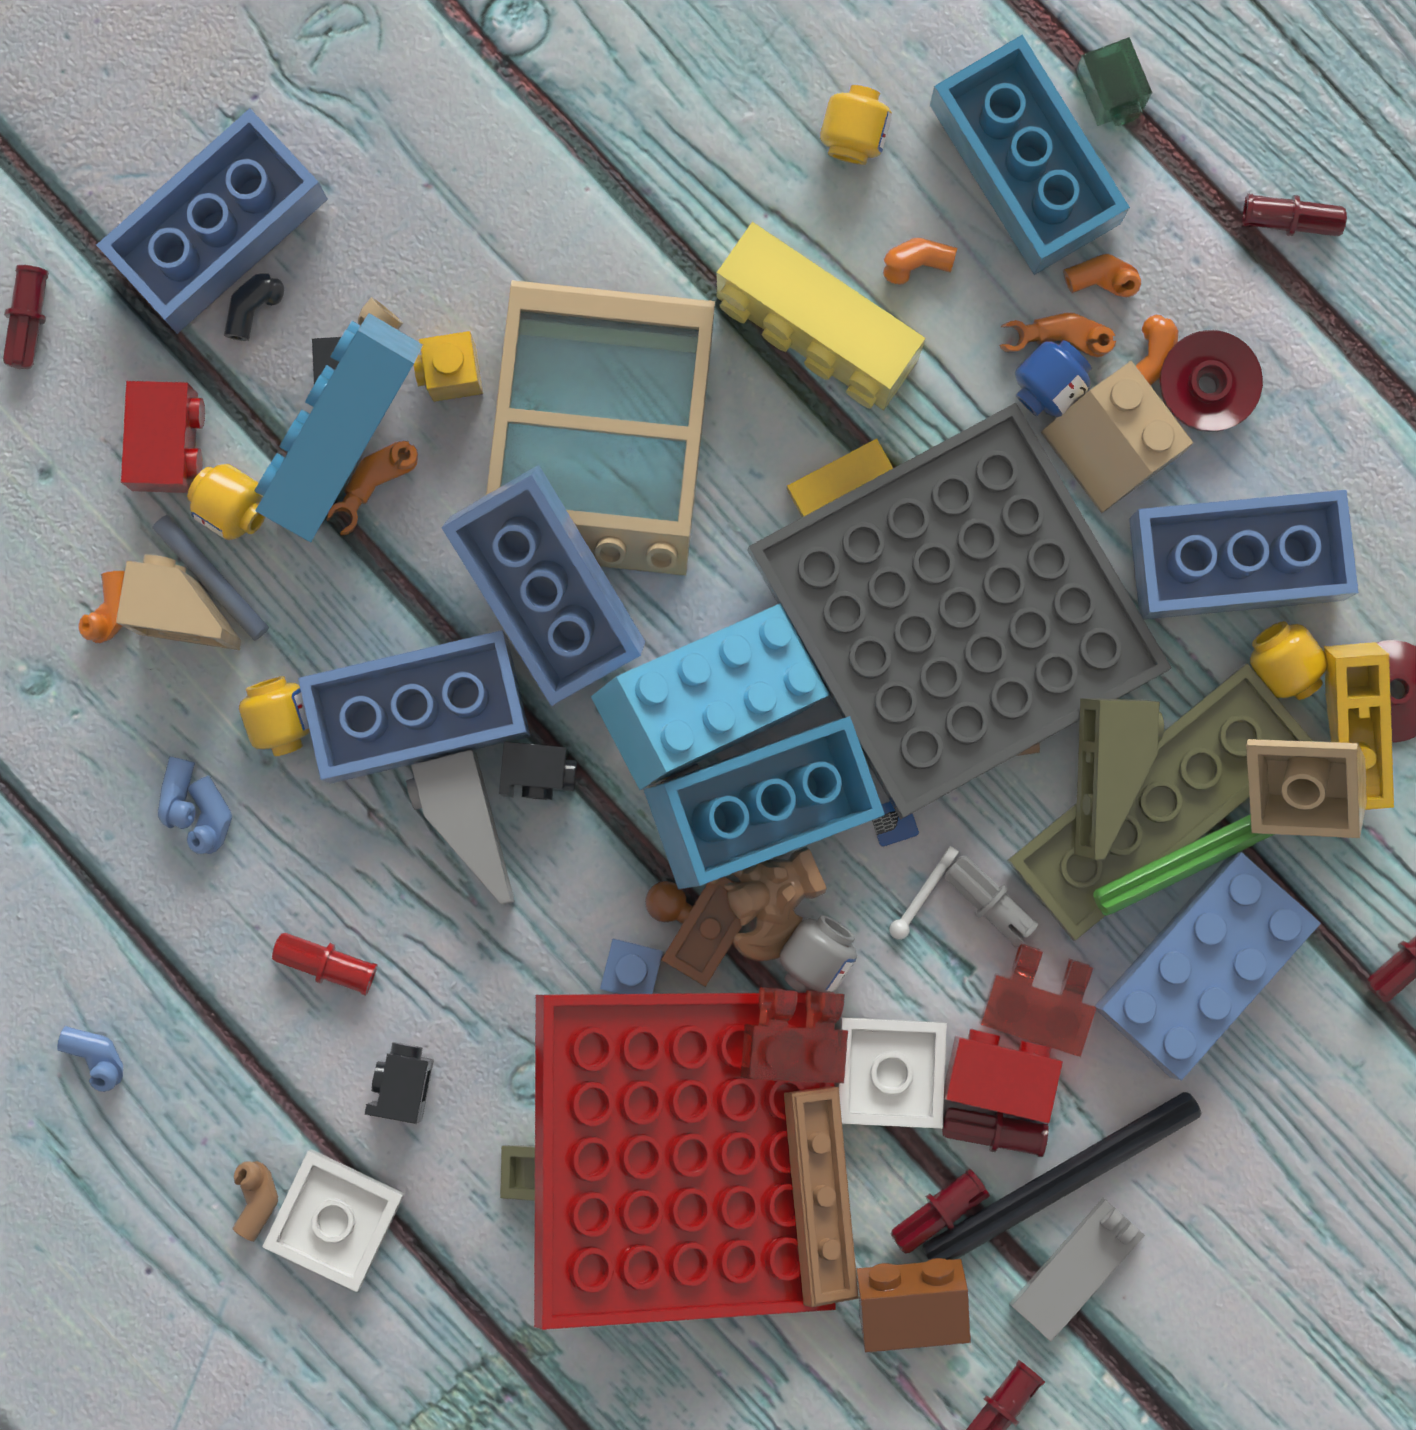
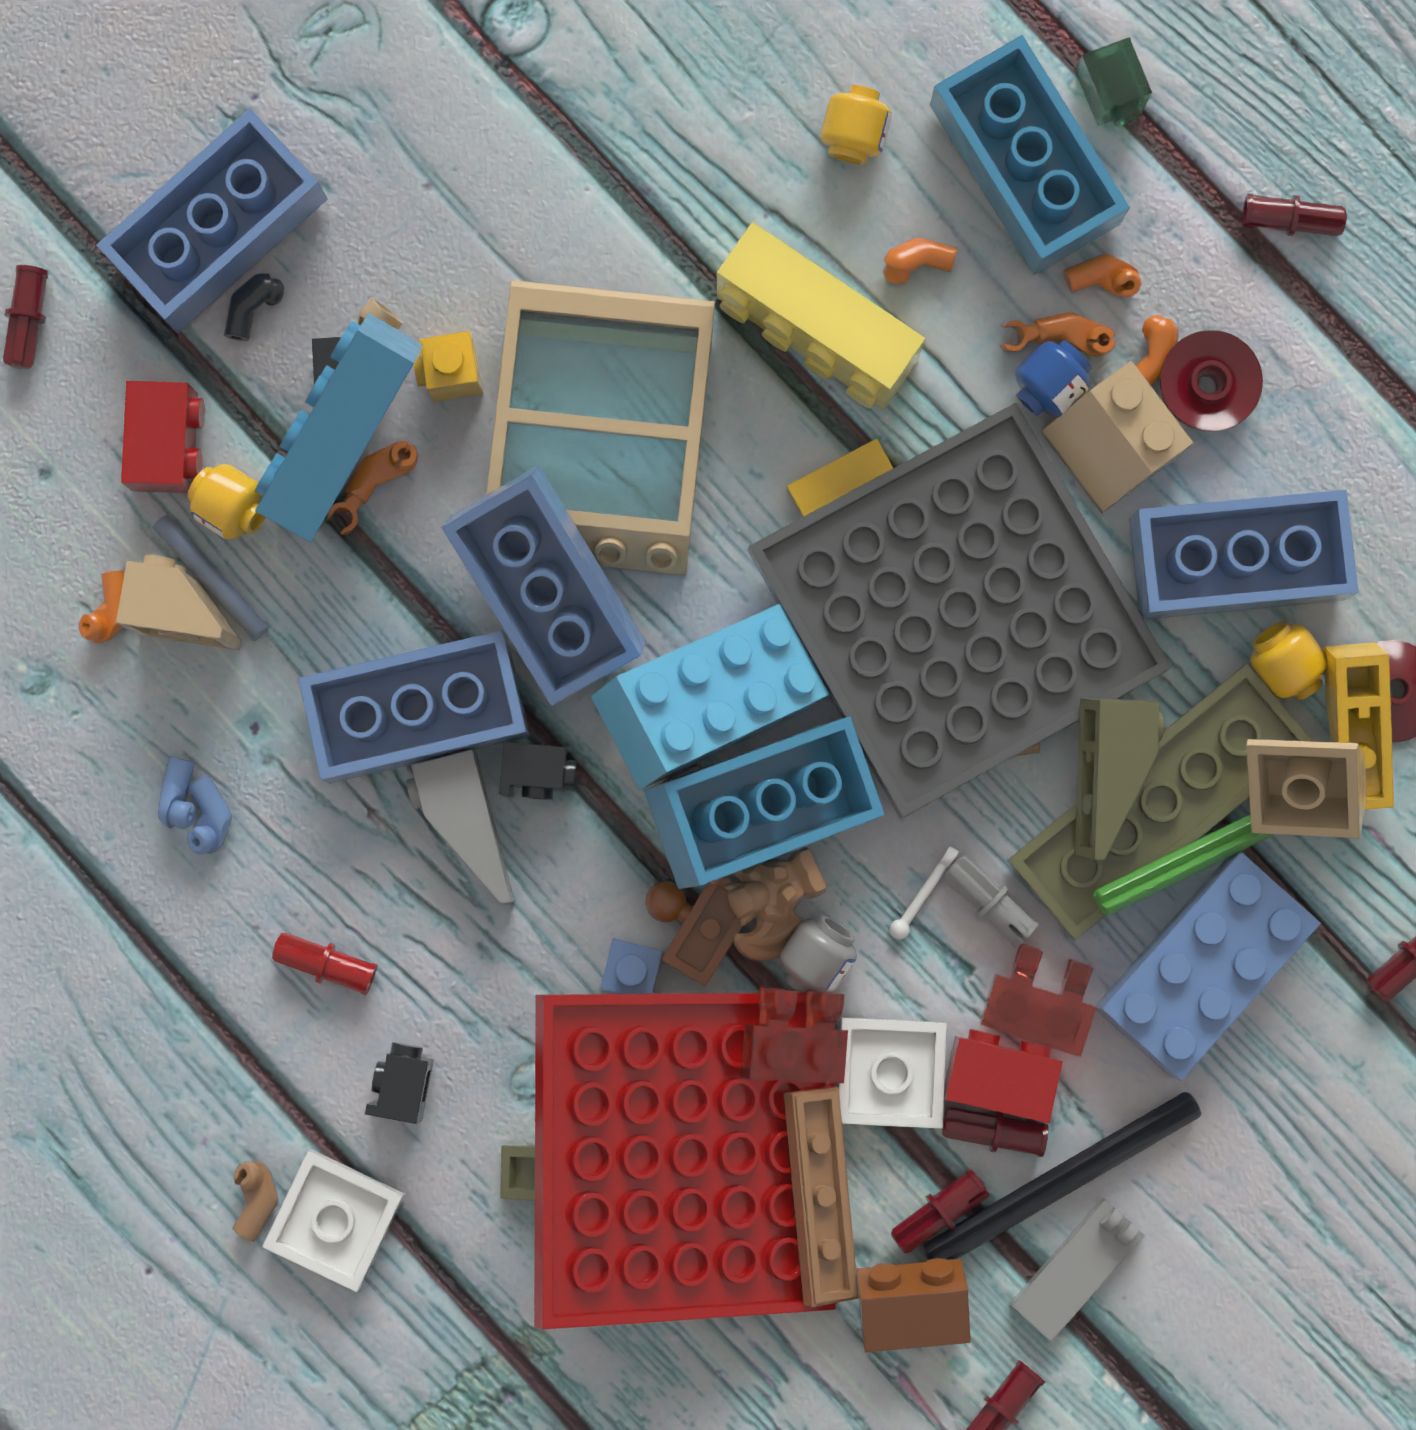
(100, 1055): medium blue arm -> none
(274, 716): yellow head -> none
(892, 829): blue sticker -> none

